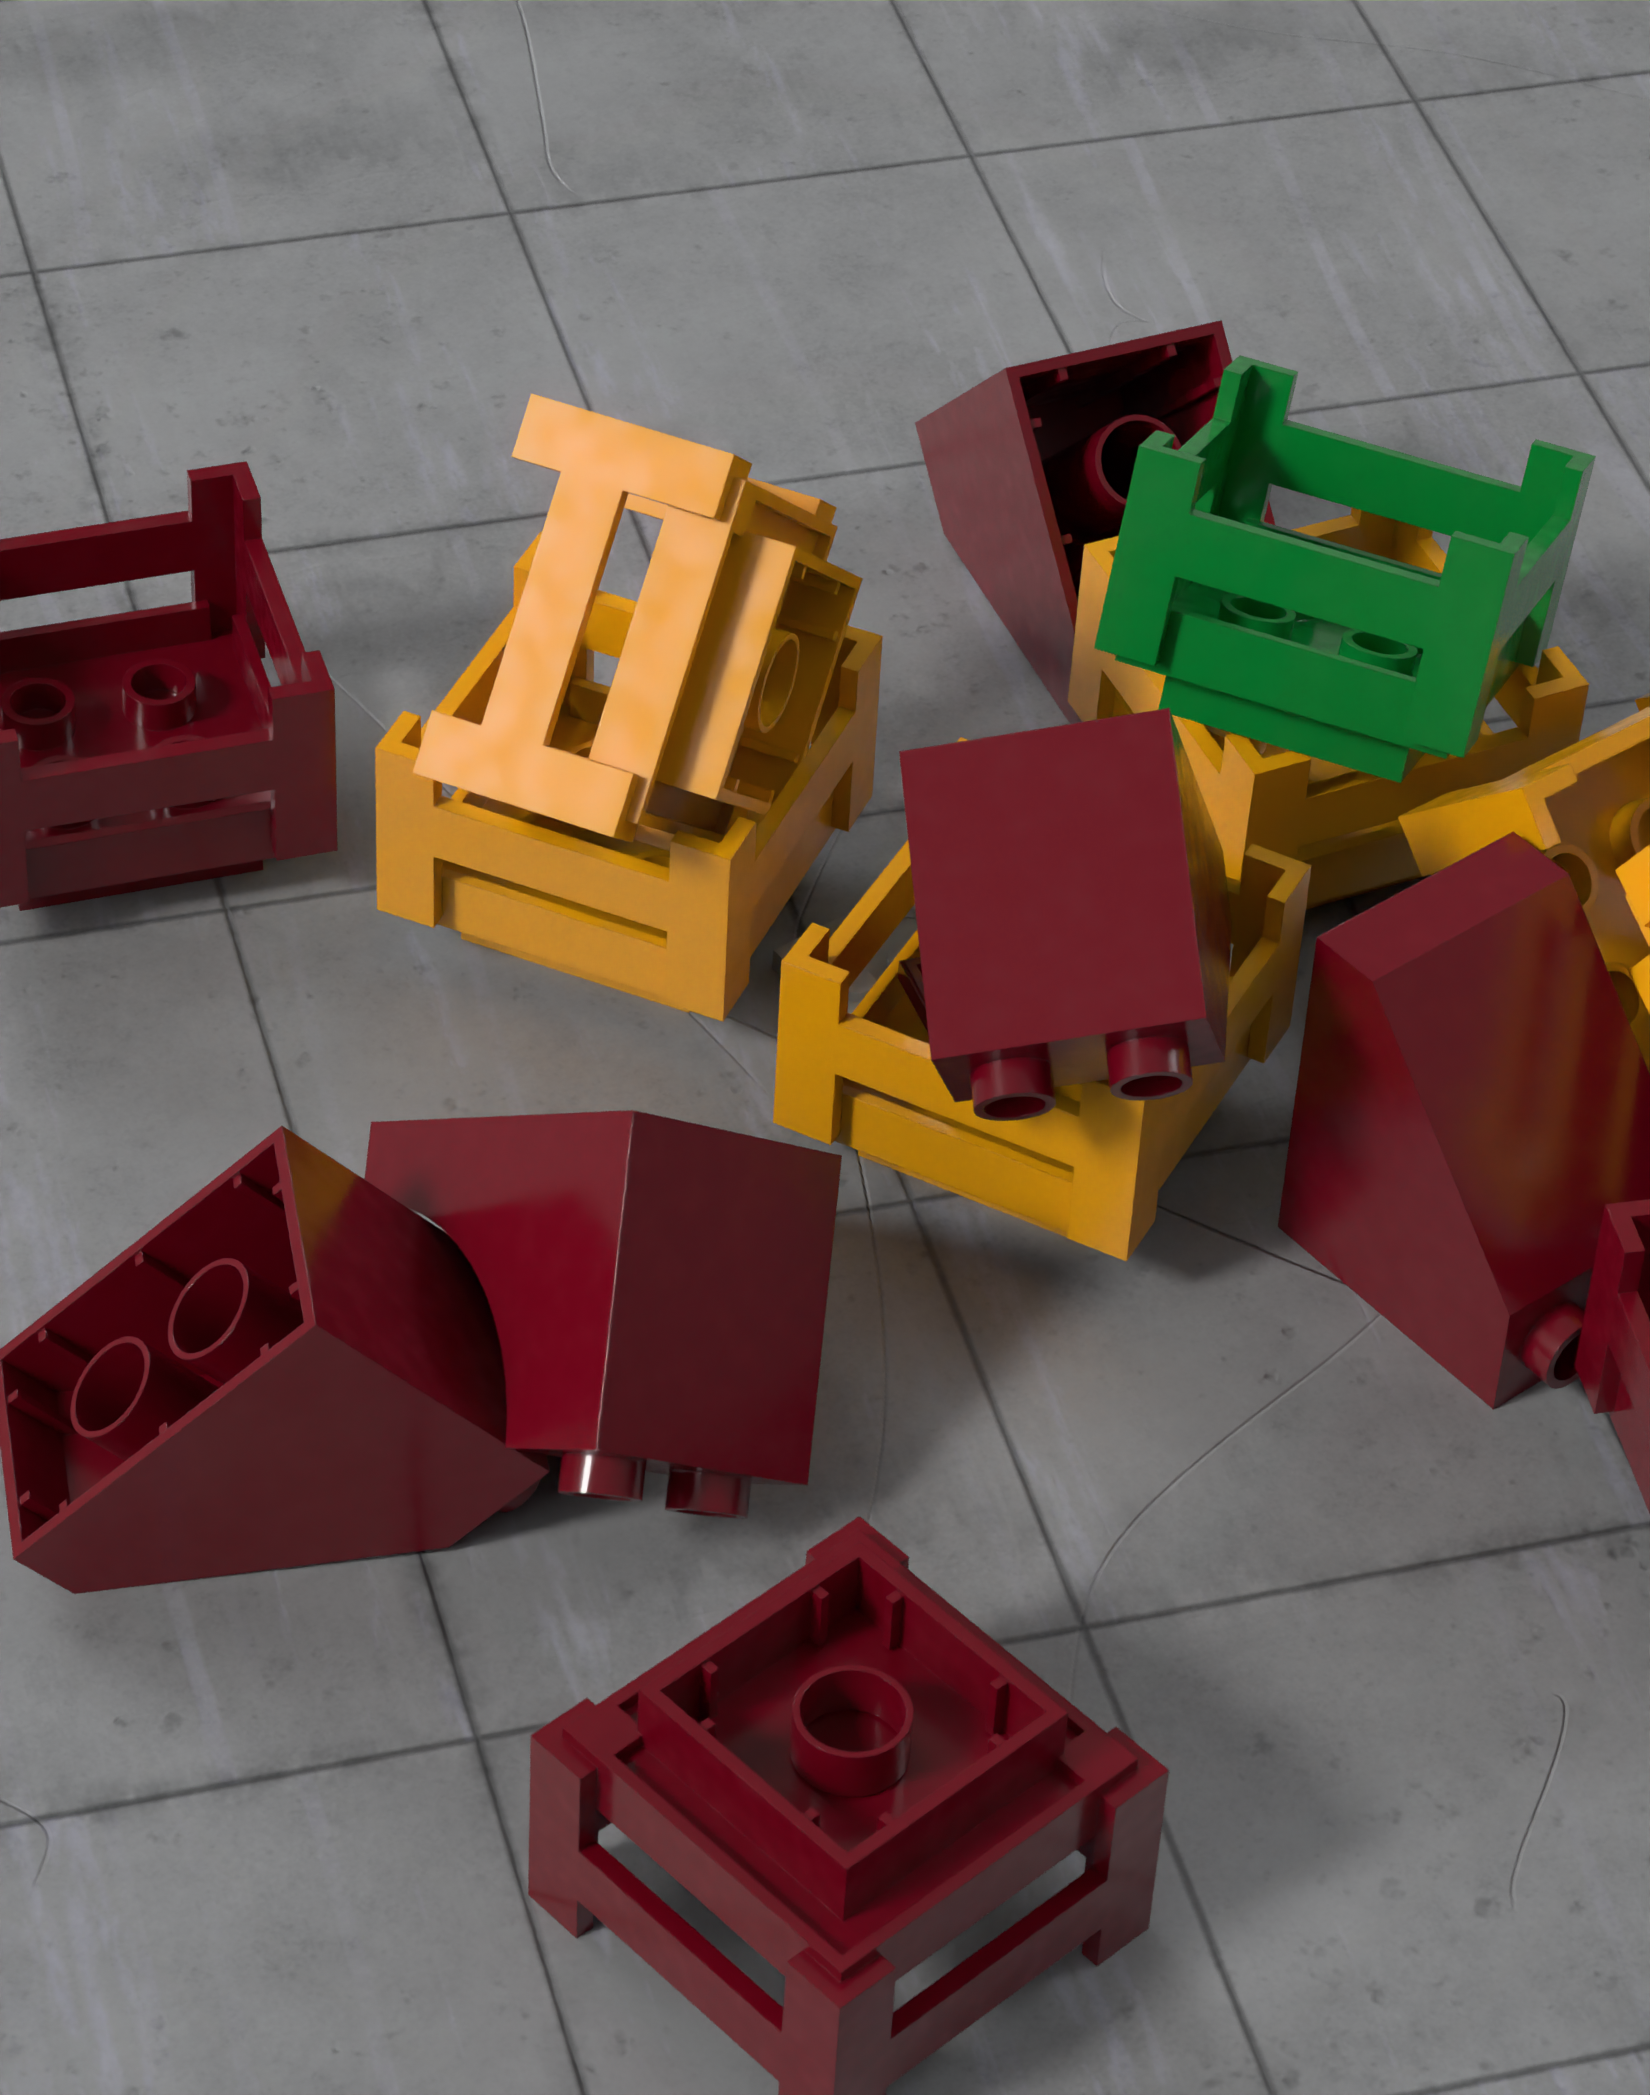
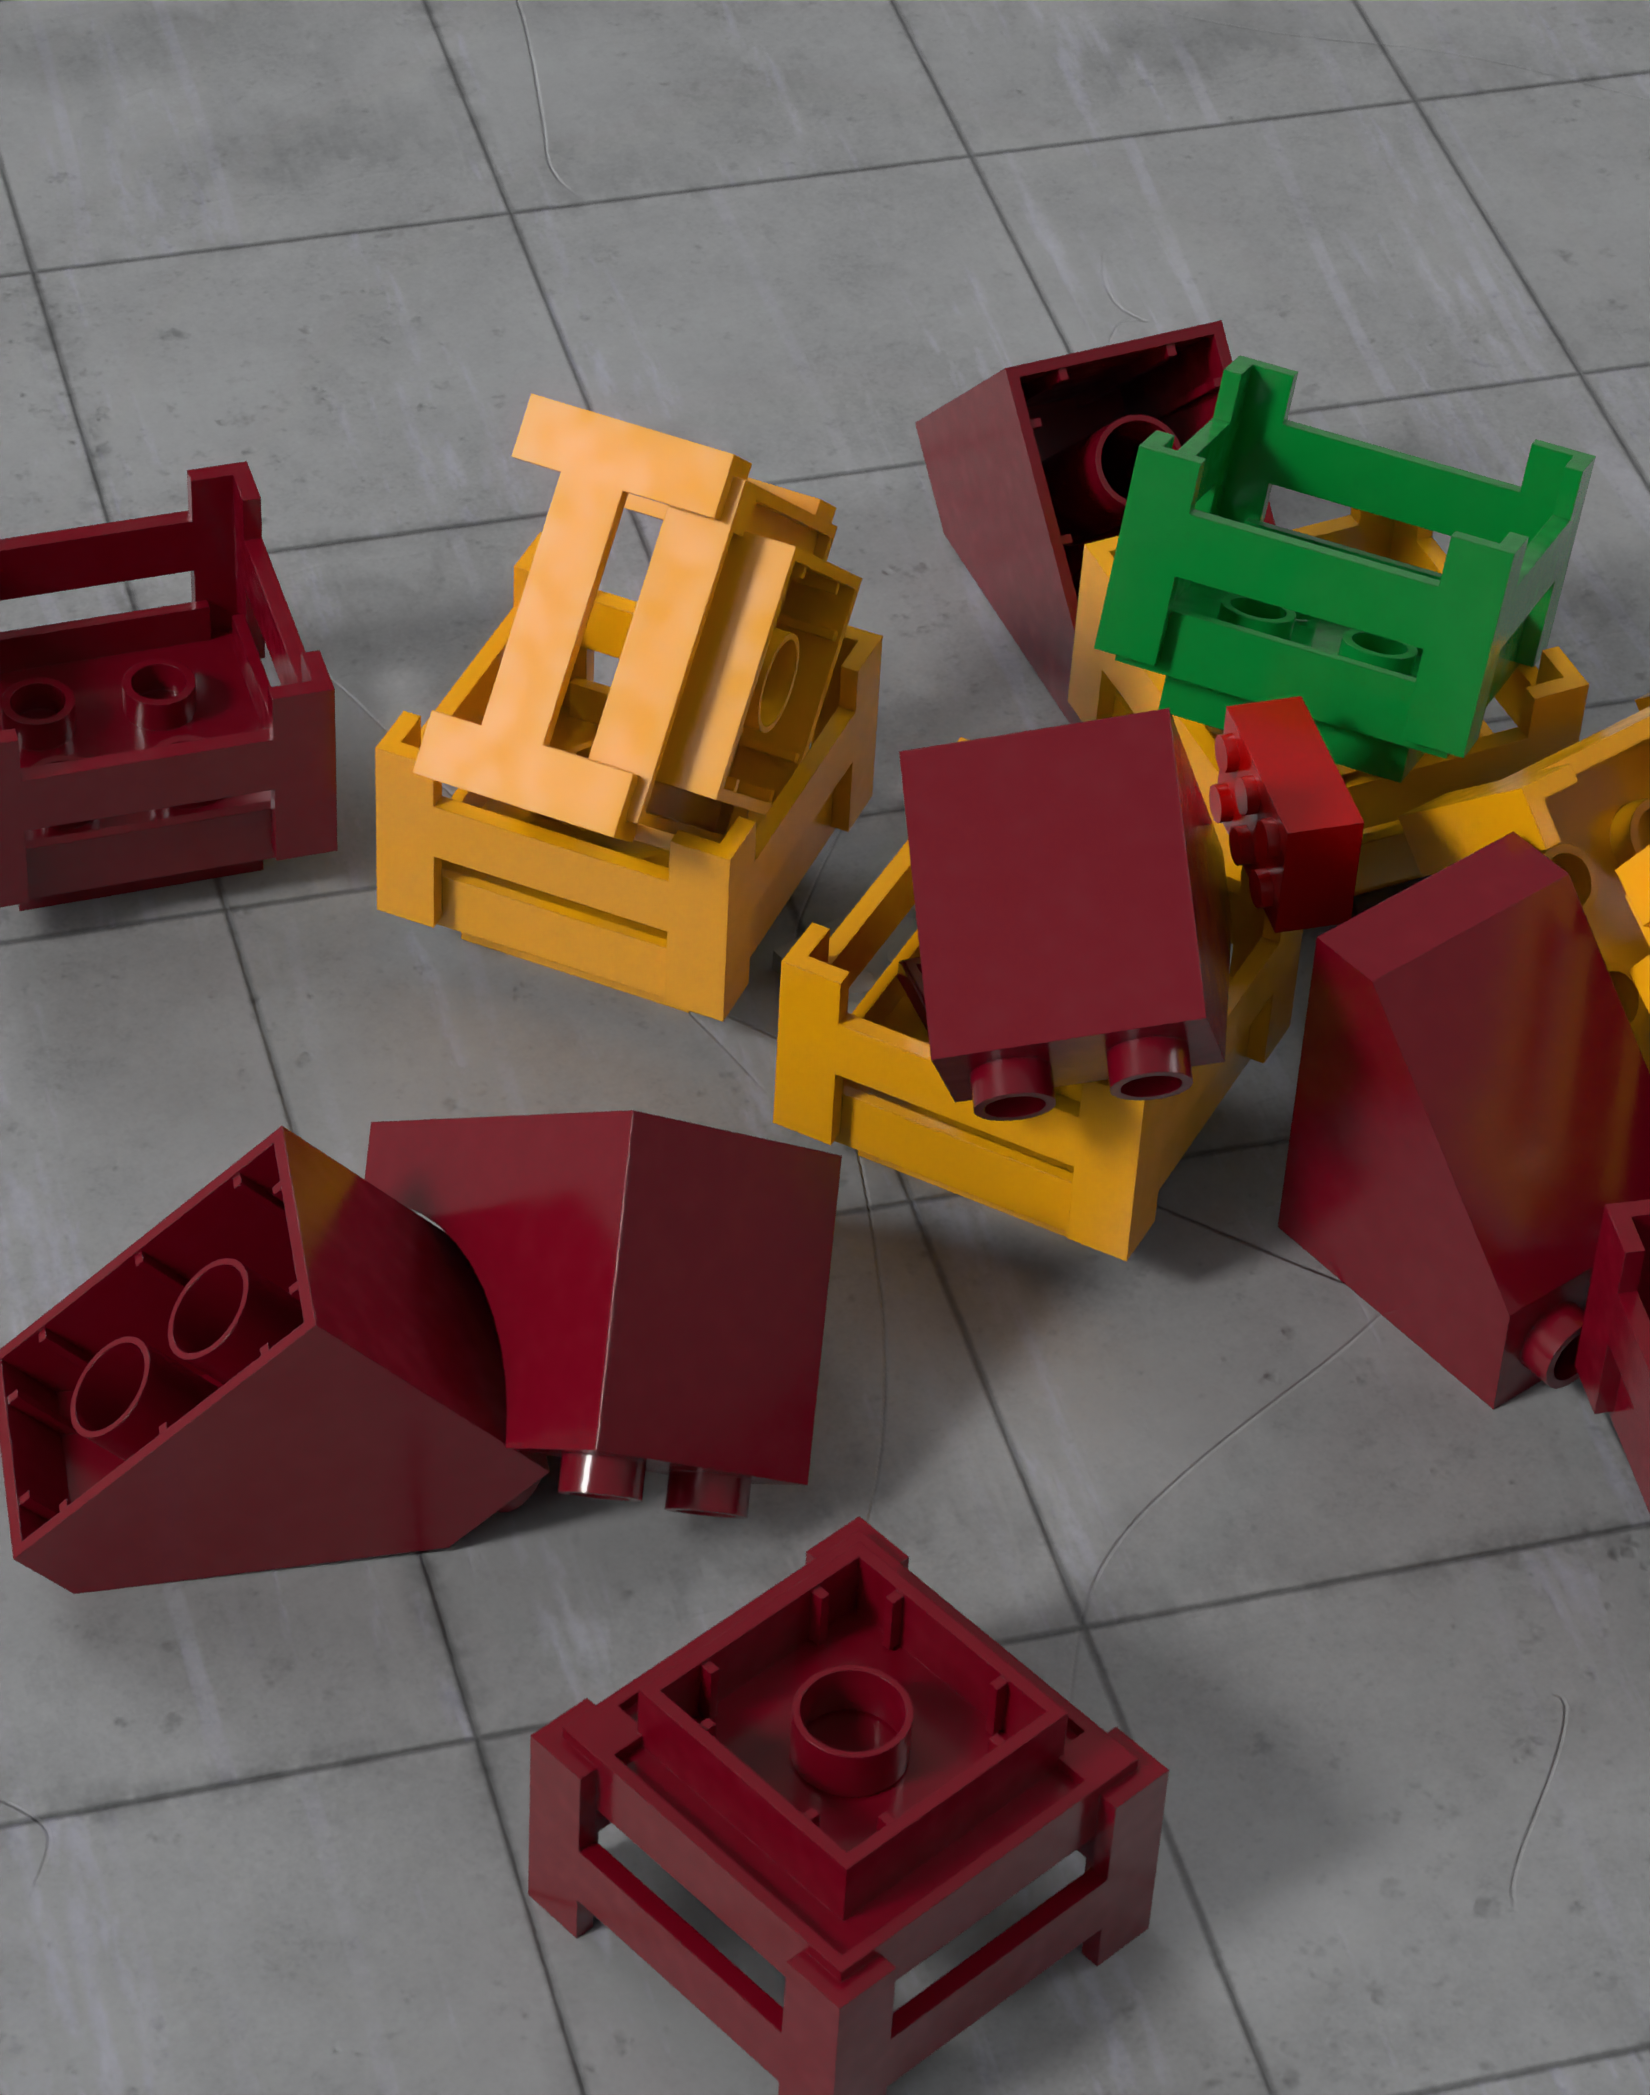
(1287, 814): none -> red brick

